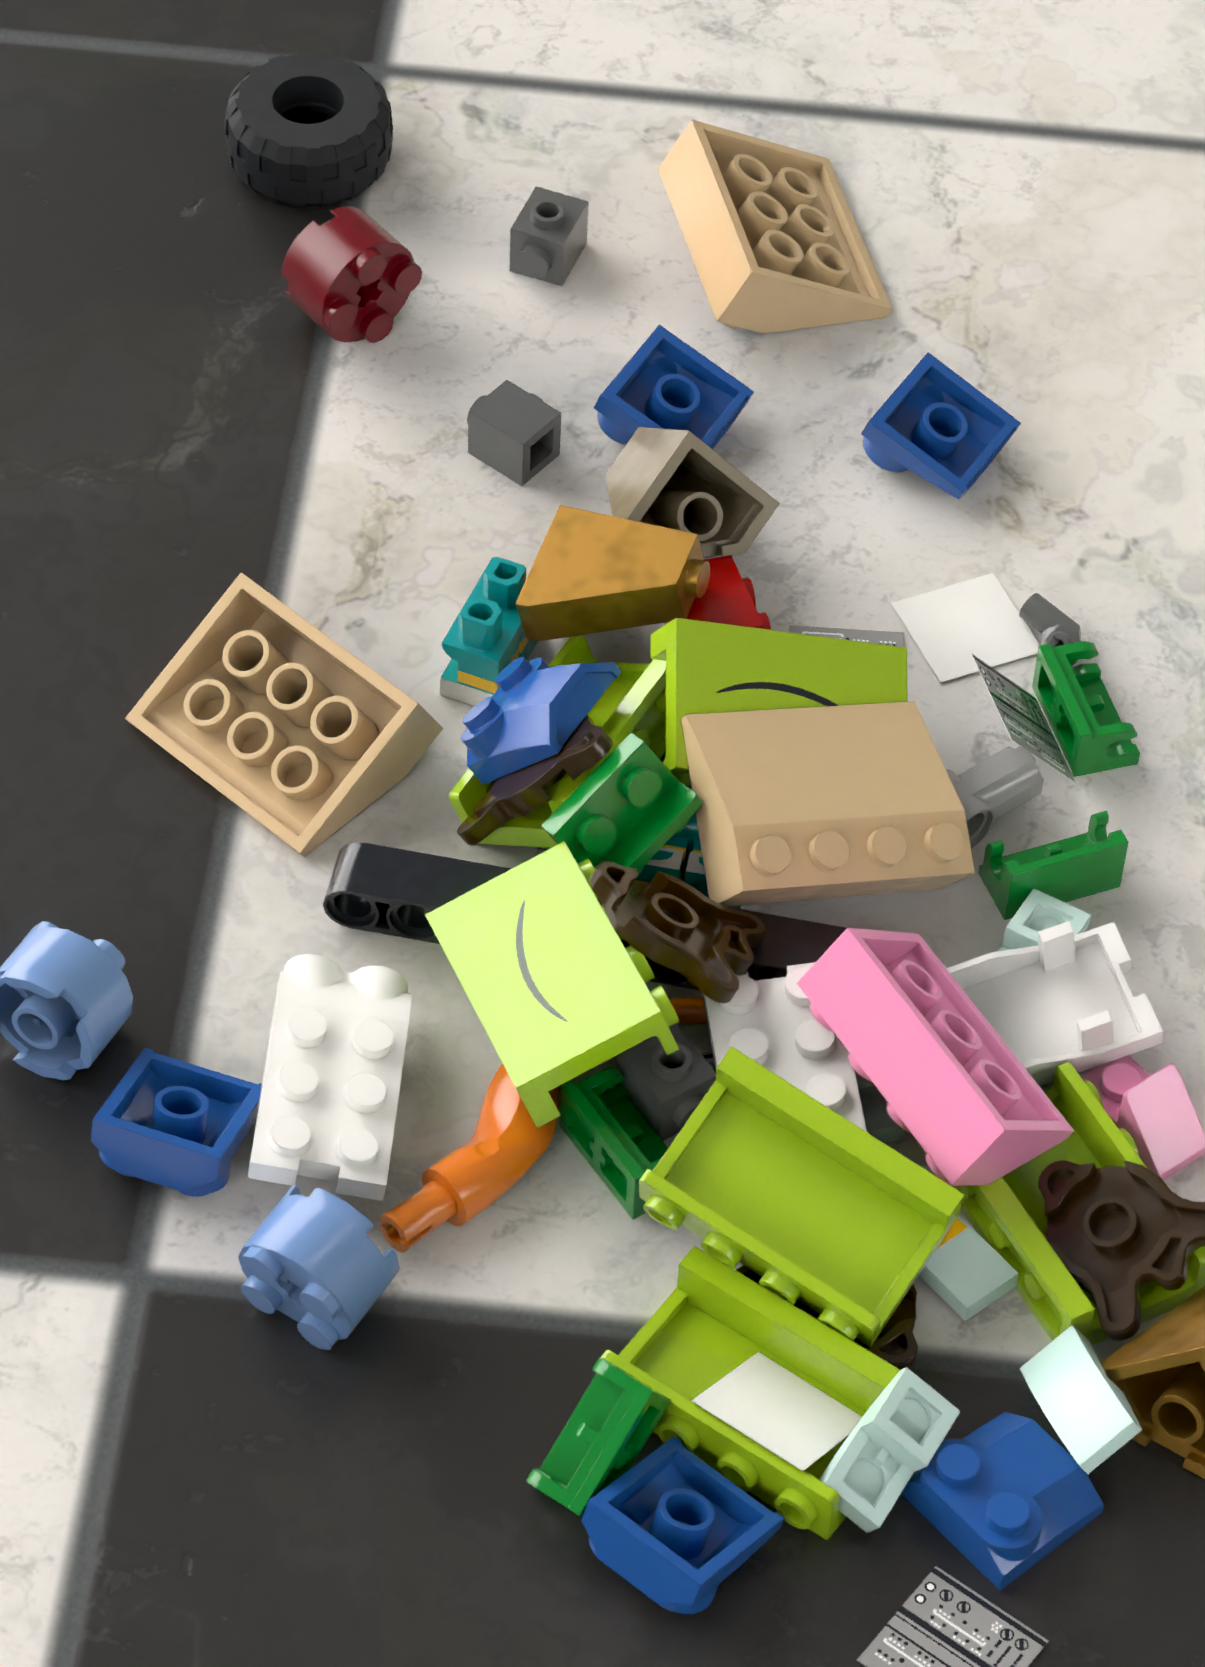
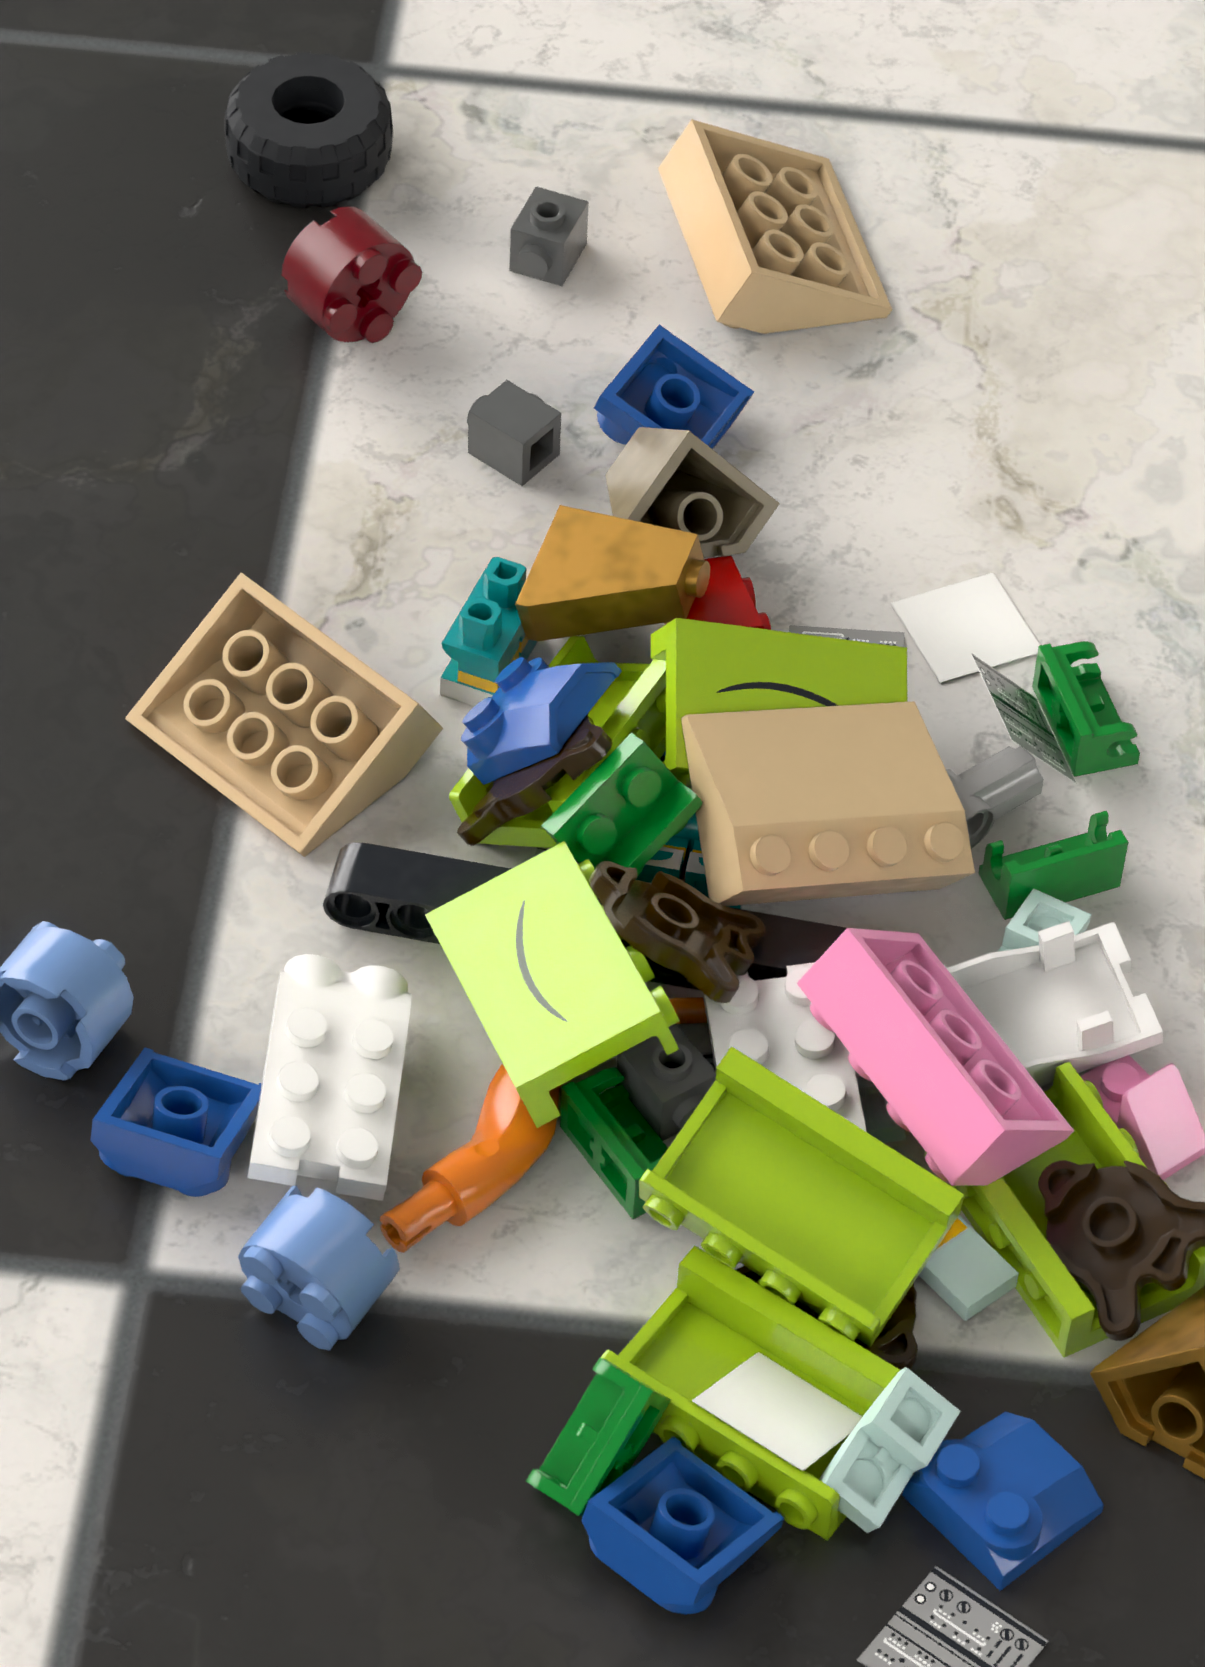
(938, 428): blue slope -> none
(1051, 622): dark grey arm -> none
(1080, 1399): light aqua slope -> none

